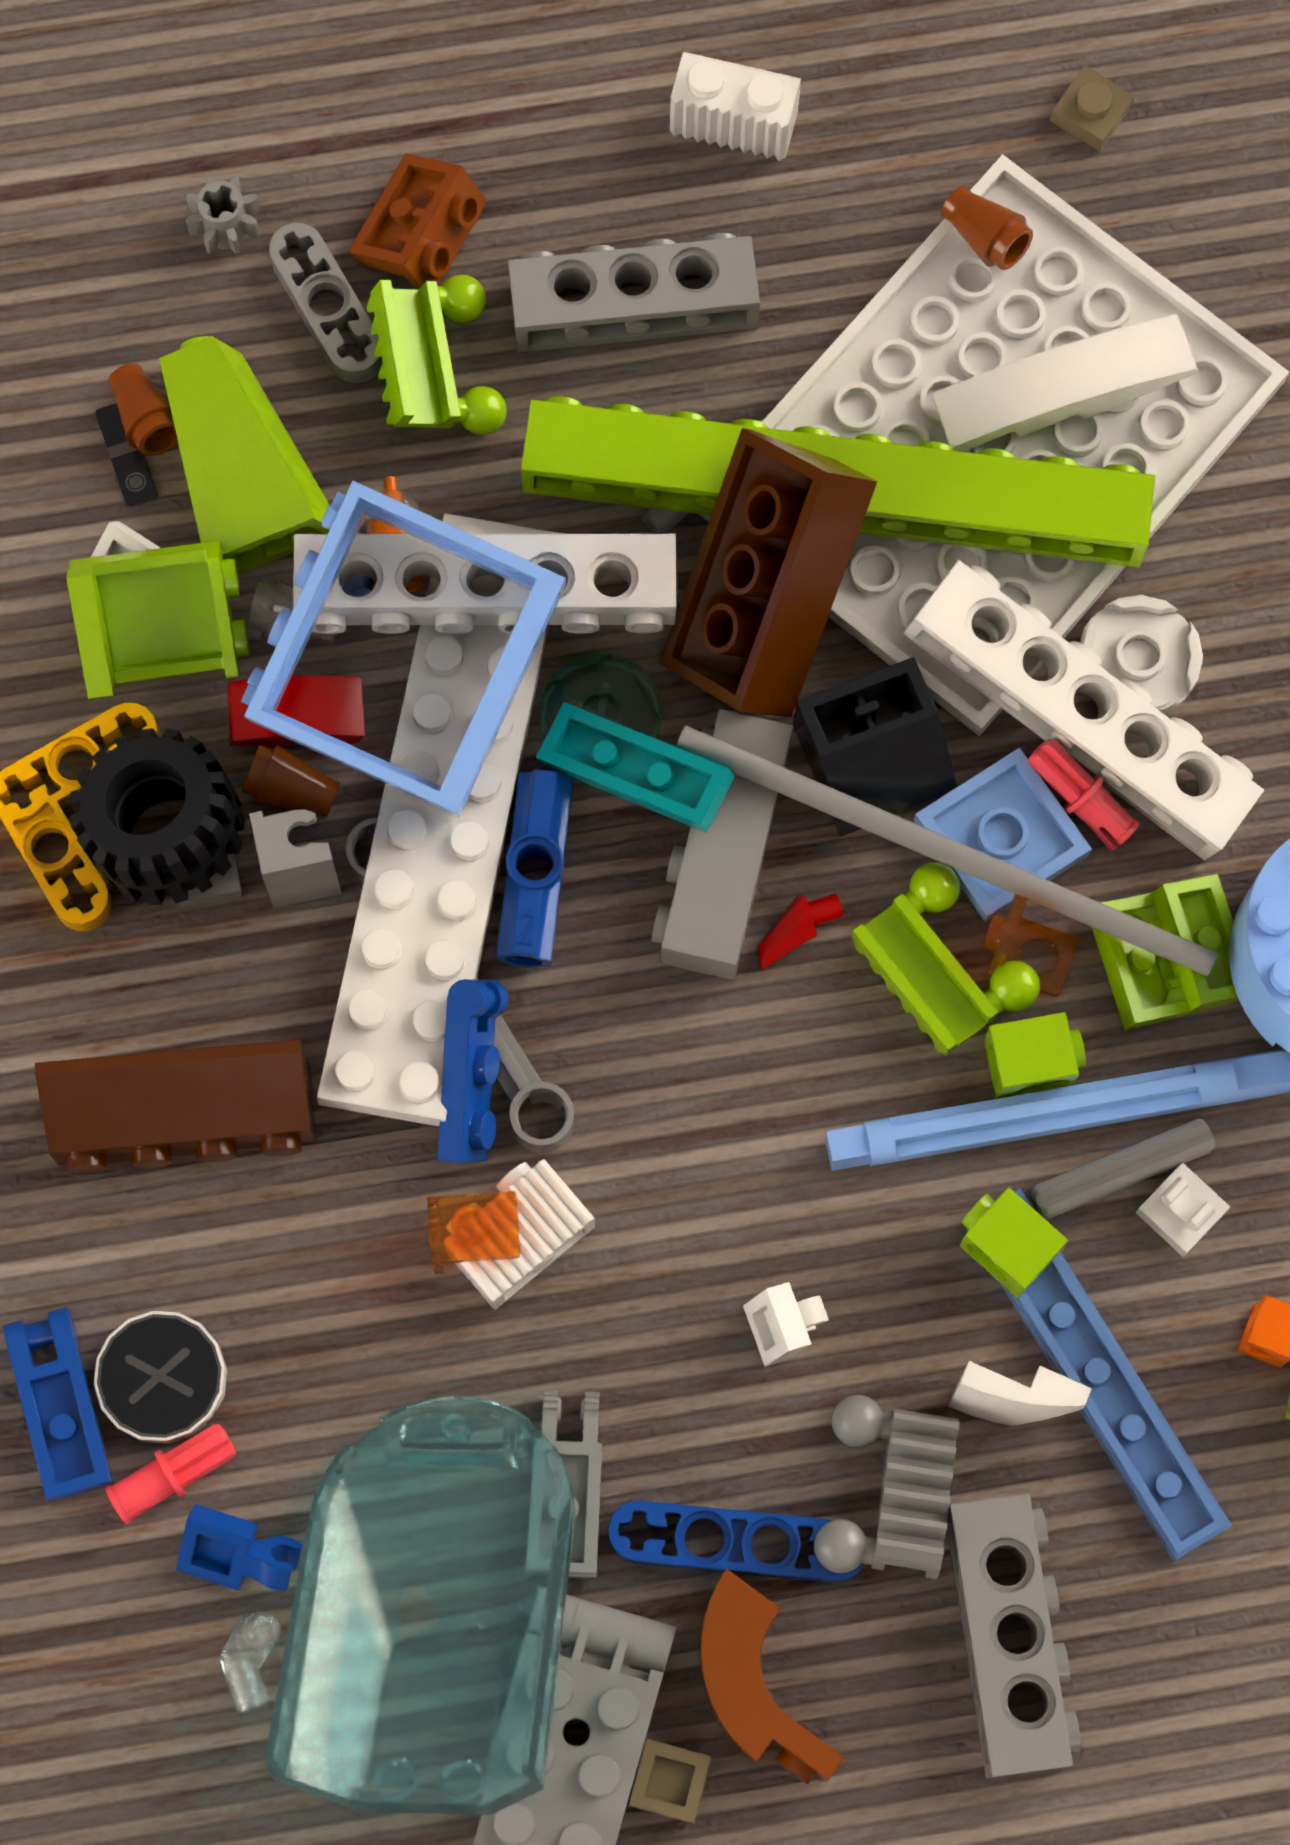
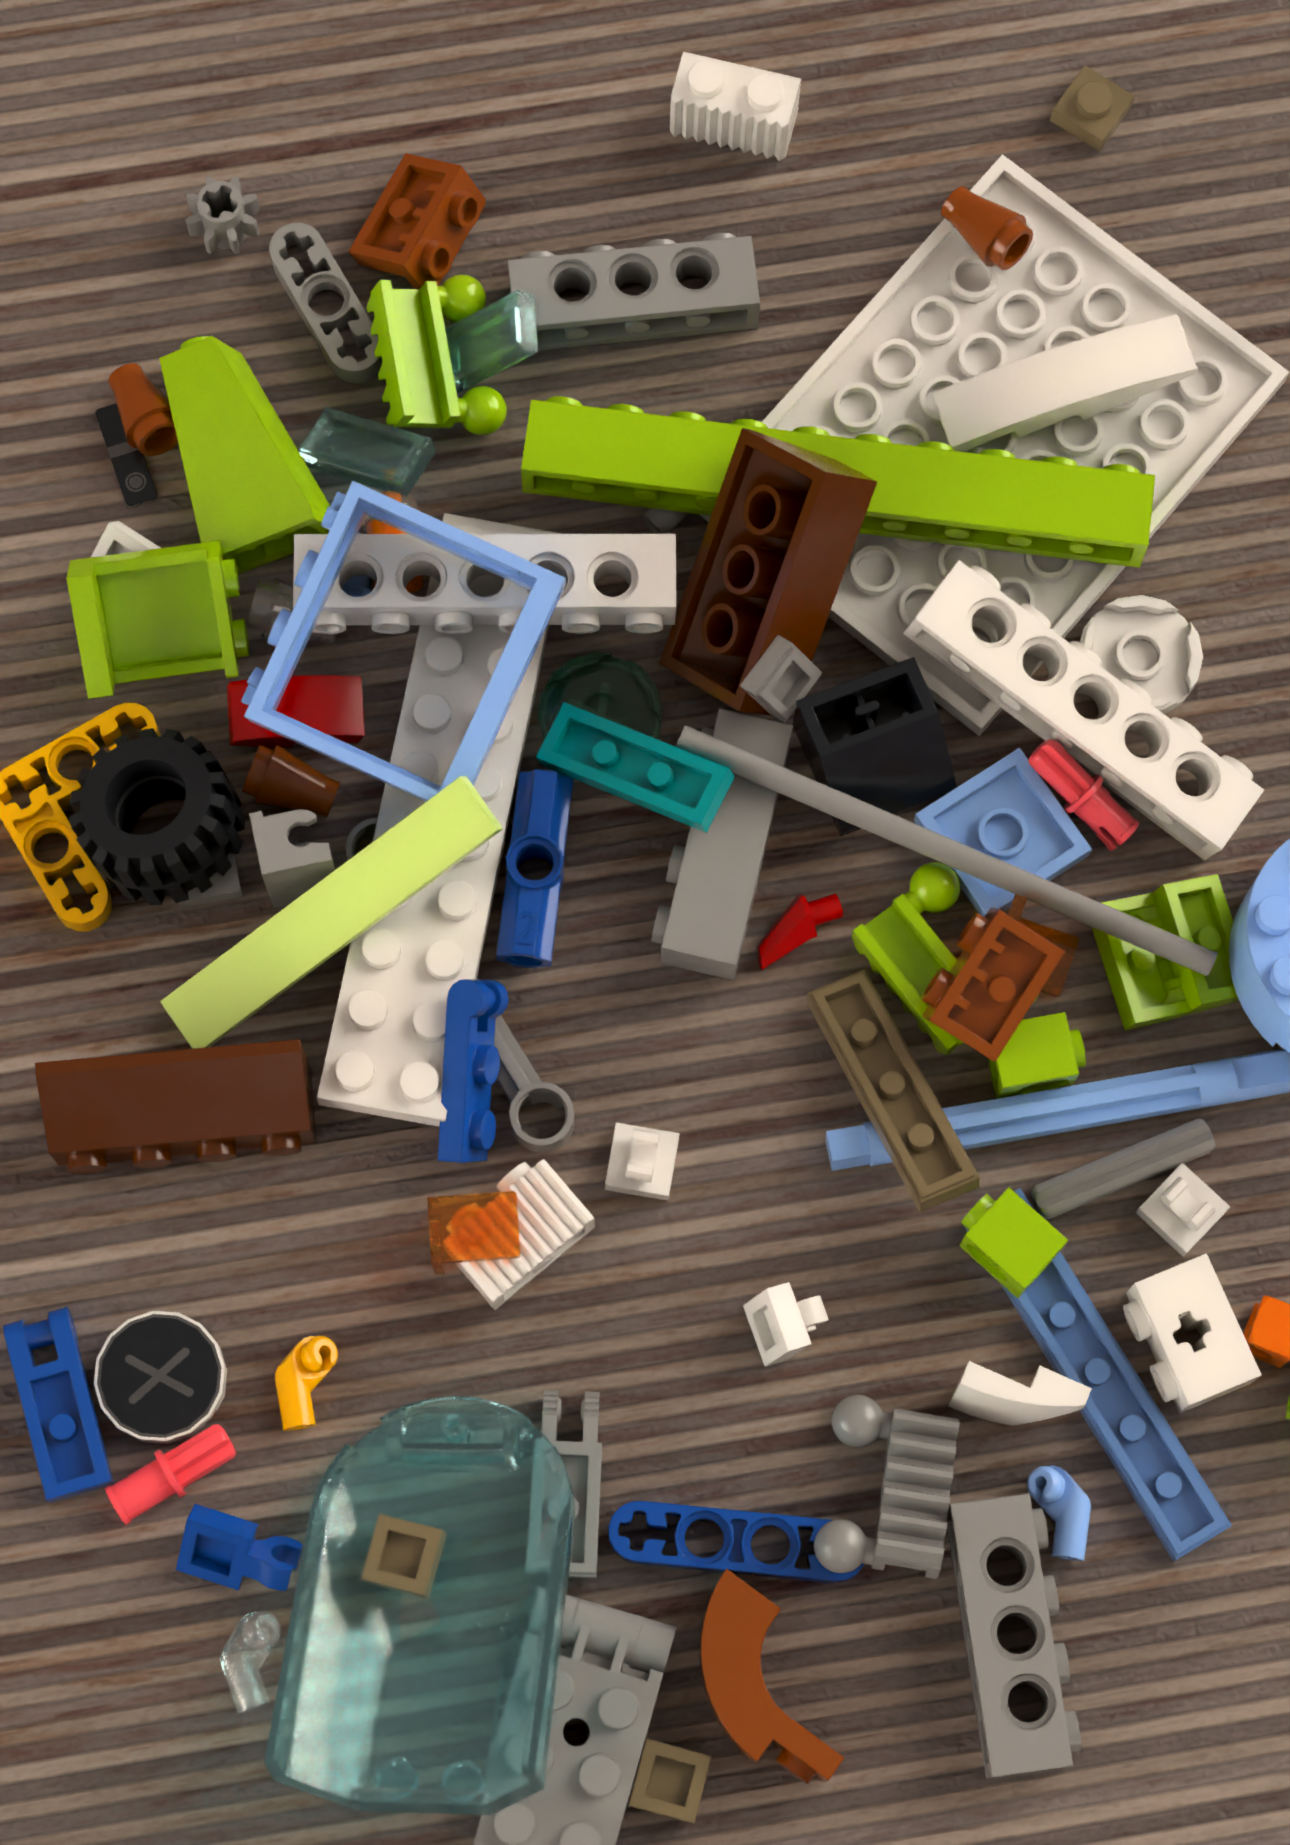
(298, 1377): none -> yellow arm
(332, 914): none -> yellowish green tile
(366, 451): none -> clear light blue tile
(403, 1556): none -> dark tan plate
(492, 339): none -> clear light blue tile
(642, 1161): none -> white tile
(781, 678): none -> light grey tile
(893, 1091): none -> dark tan tile
(990, 982): none -> dark orange bracket
(1067, 1507): none -> light blue arm
(1197, 1300): none -> white brick

